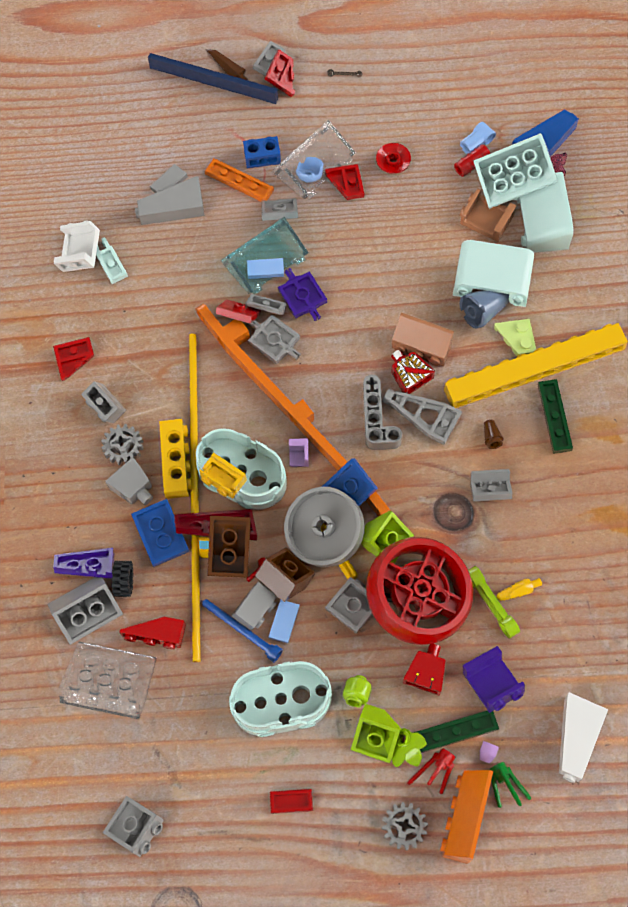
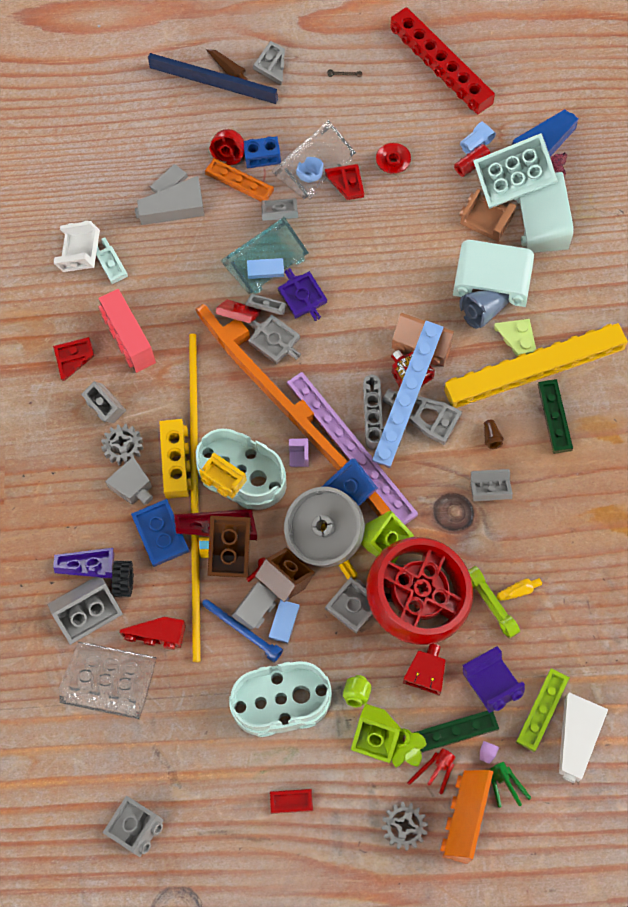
(126, 331): none -> coral brick
(227, 146): none -> red cylinder
(281, 73): wing -> none
(351, 447): none -> lavender plate
(407, 394): none -> light blue plate
(442, 61): none -> red brick
(542, 710): none -> lime plate

